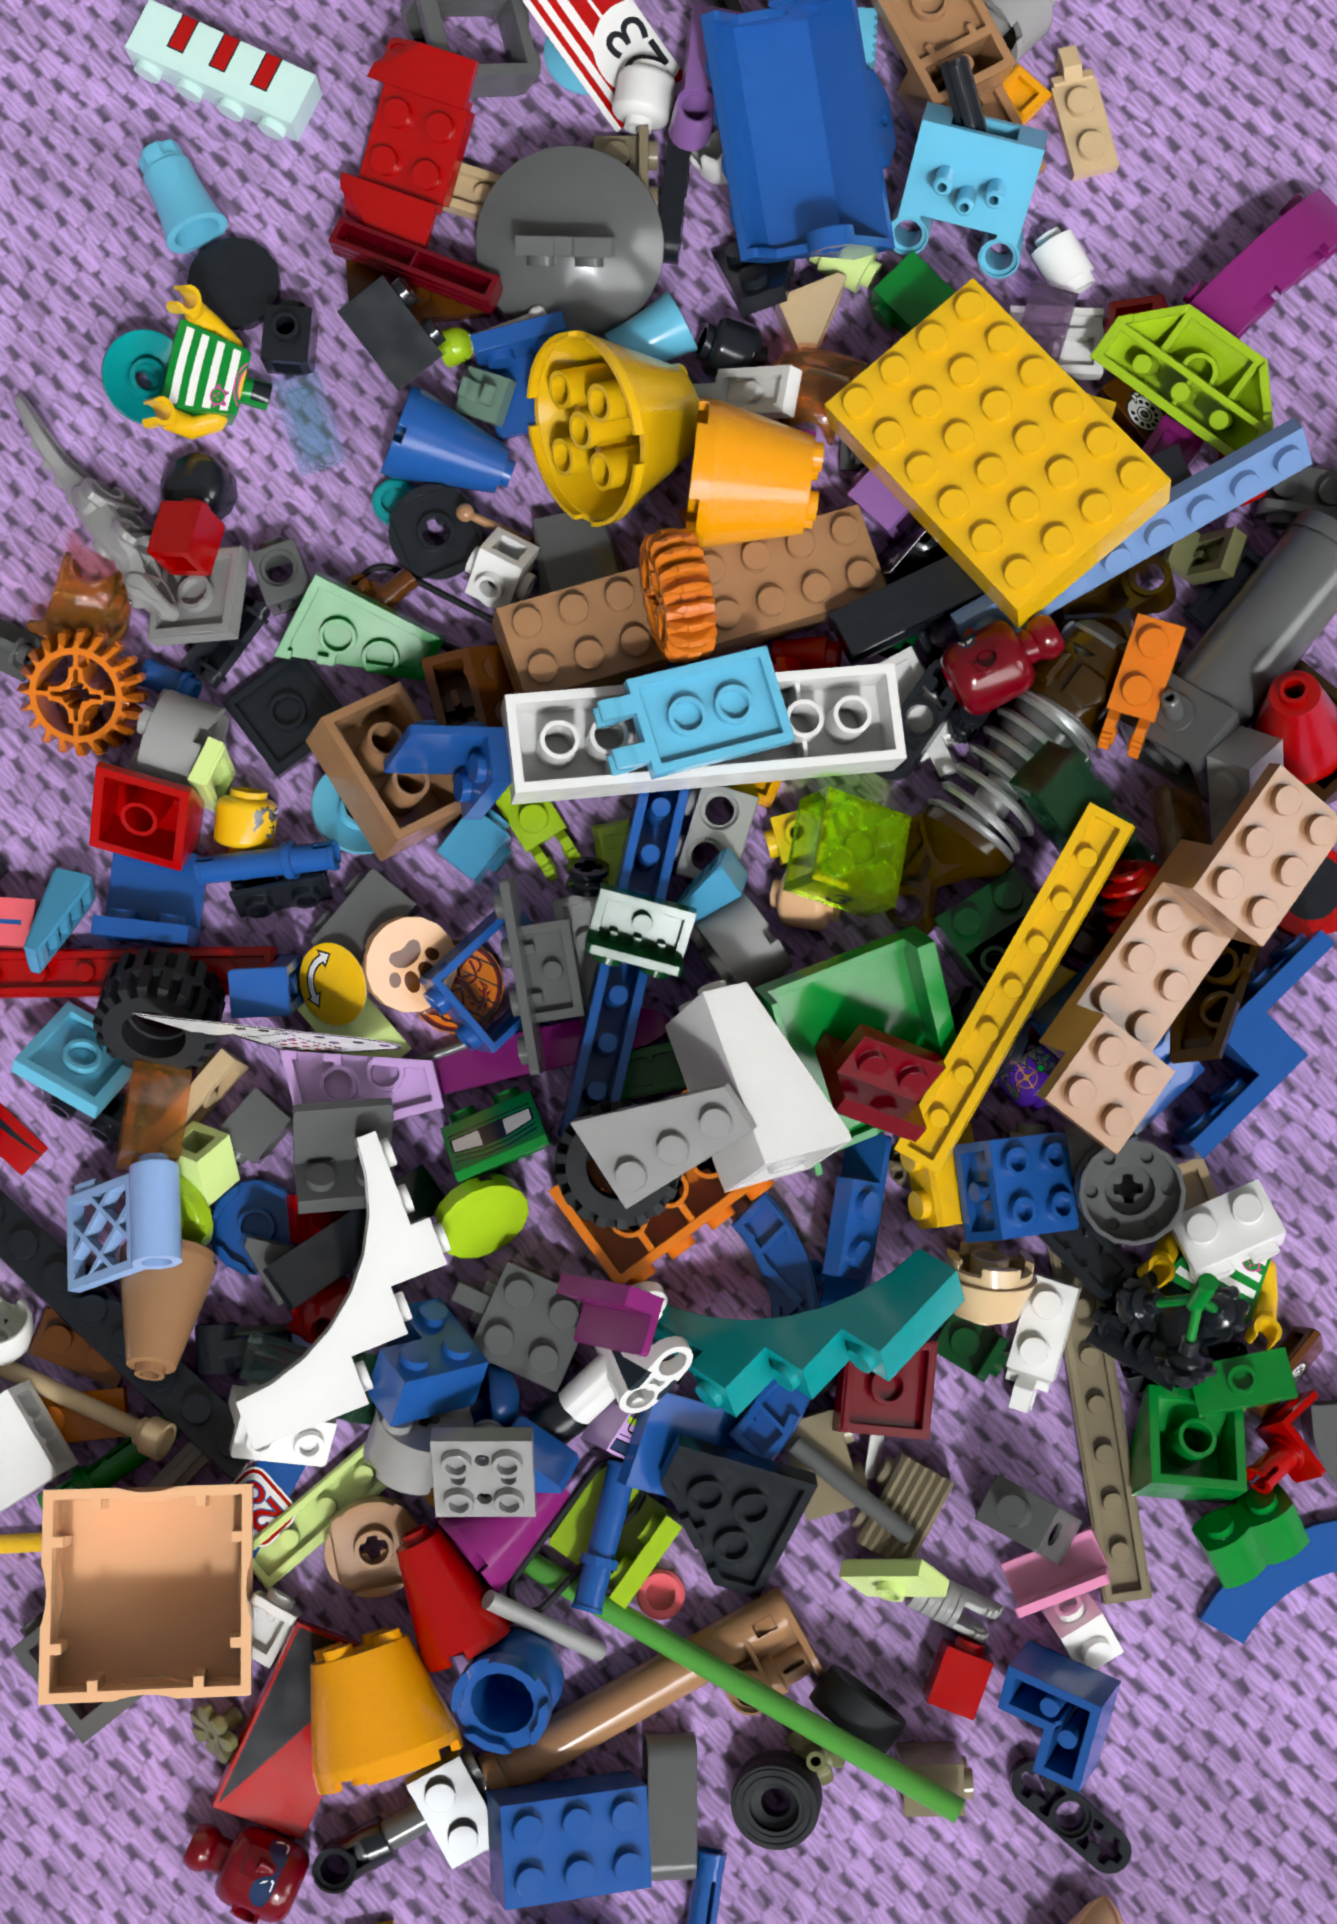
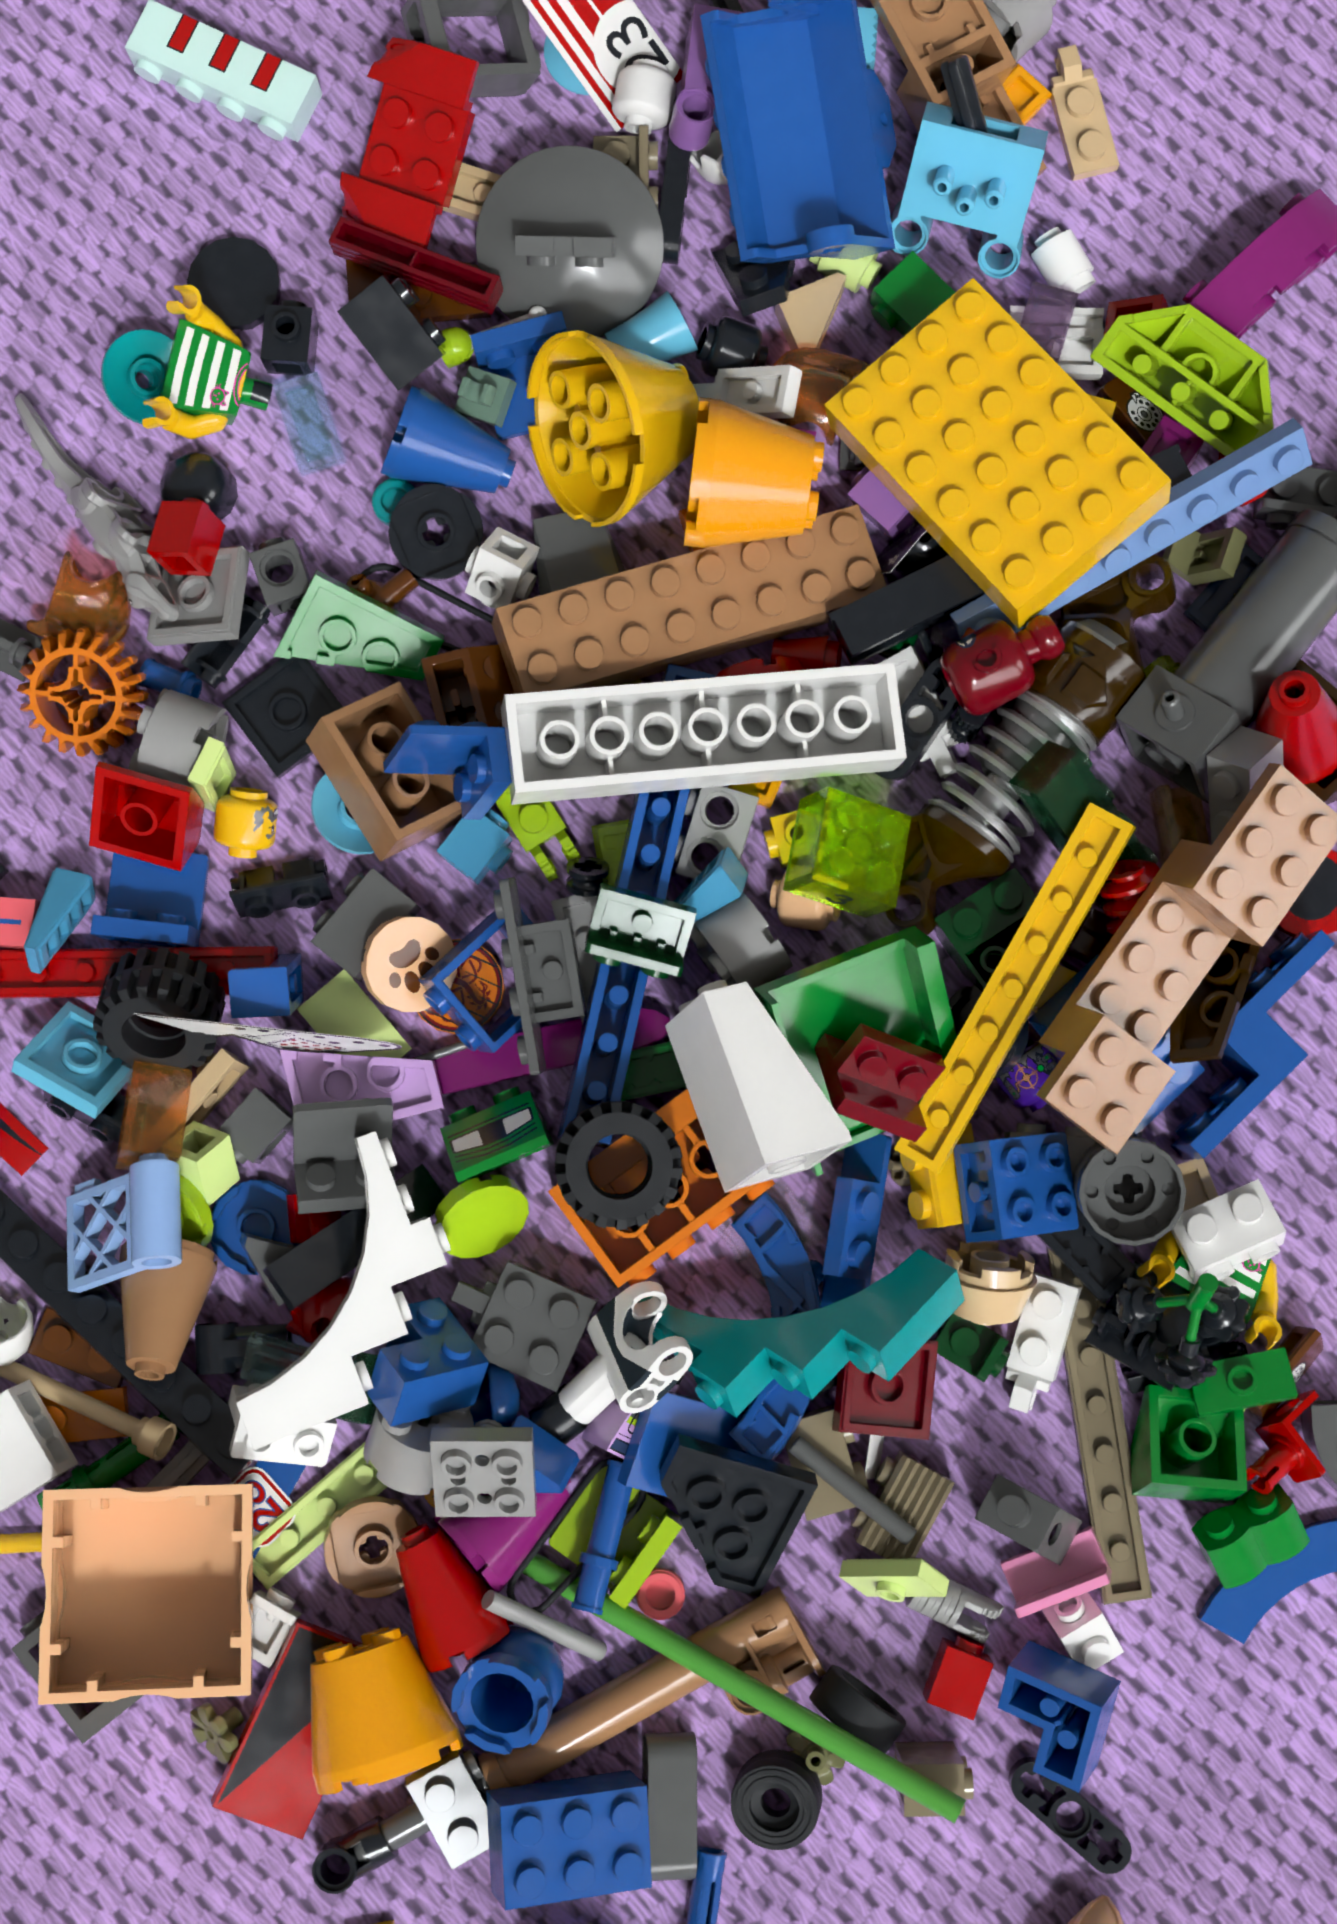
(180, 199): medium azure plant -> none
(255, 1871): dark red piece -> none
(286, 860): blue pin -> none
(332, 984): yellow sticker -> none
(466, 513): medium nougat hinge -> none
(613, 1314): magenta panel -> none
(660, 1140): light grey wing -> none
(678, 595): orange gear -> none
(699, 714): medium azure tile -> none
(1142, 679): orange hinge -> none

